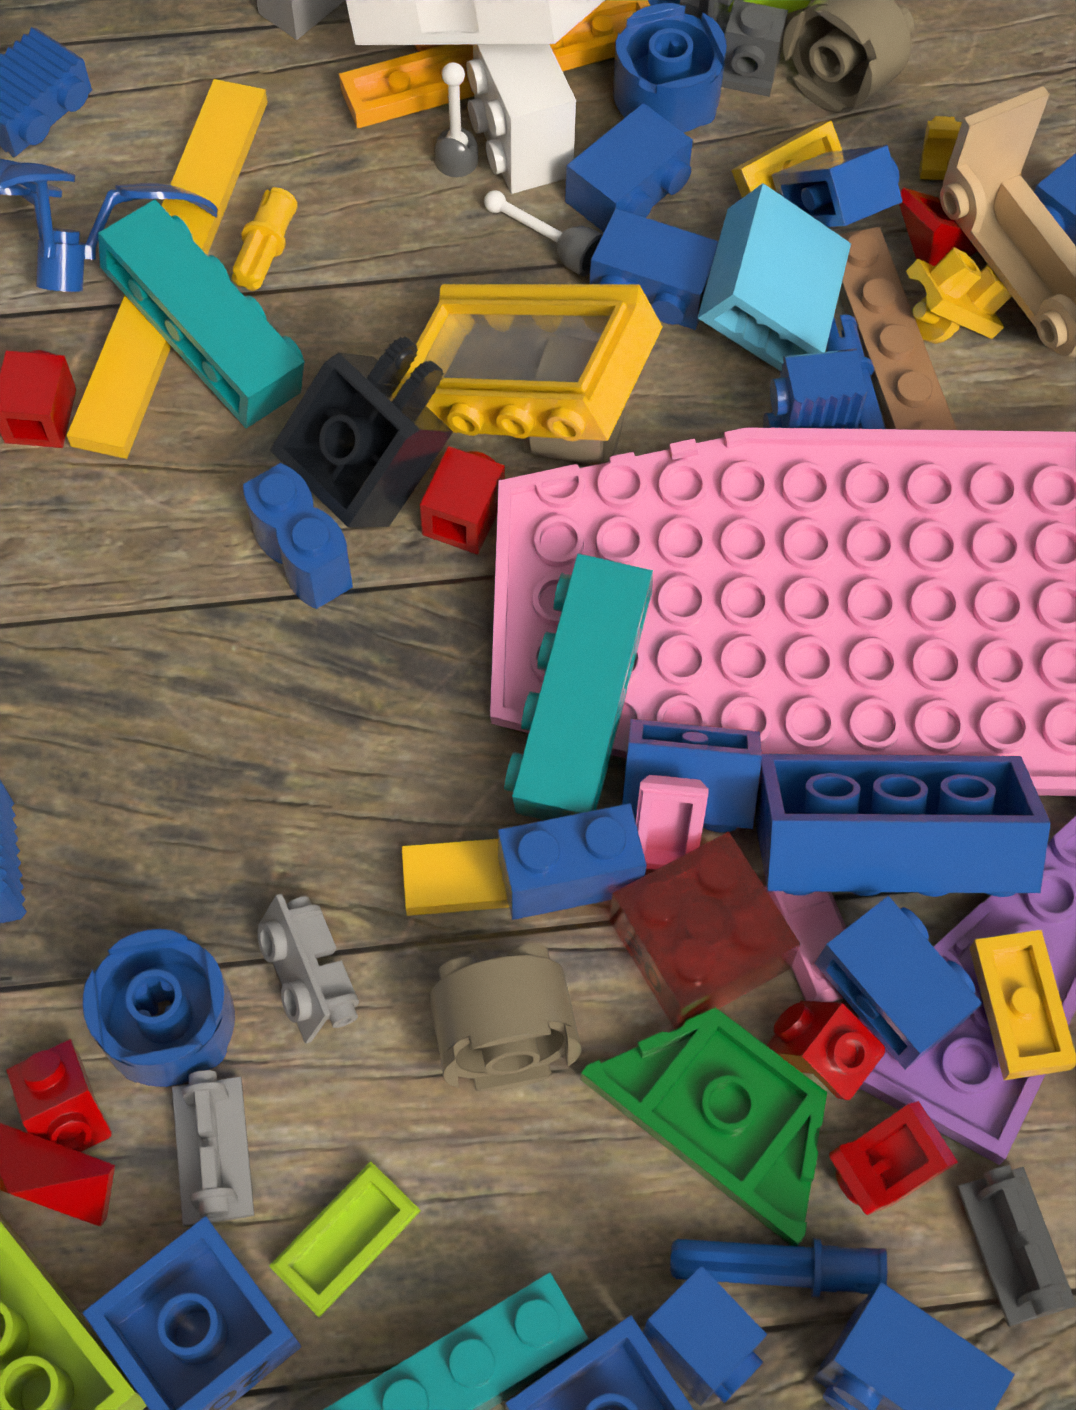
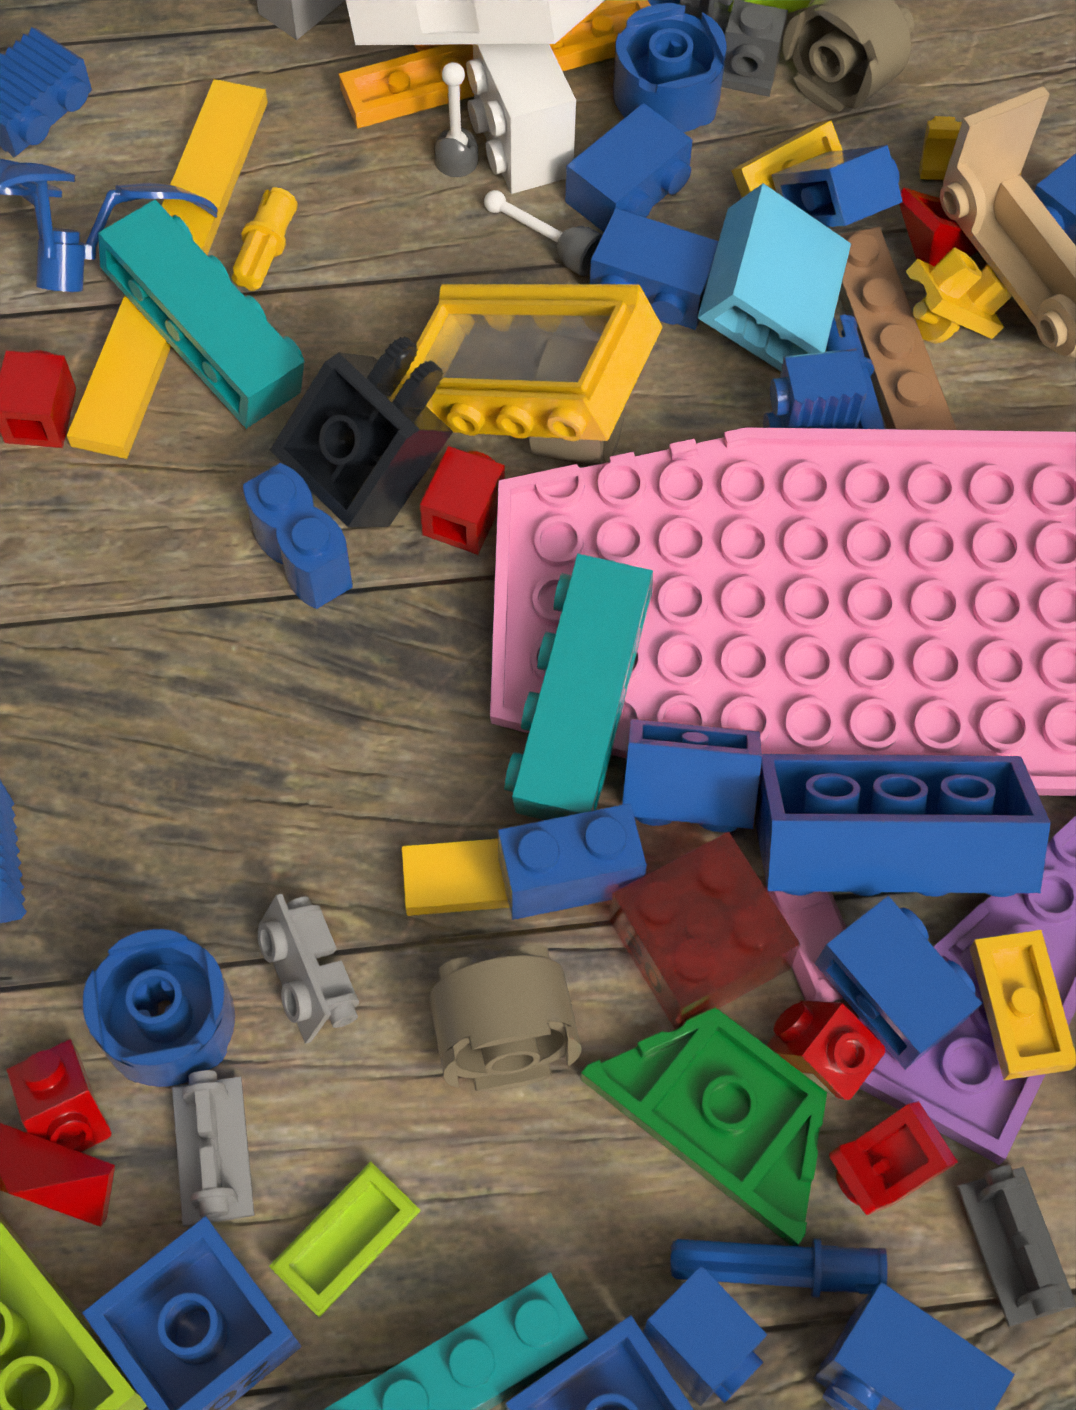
(670, 817): bright pink tile -> none

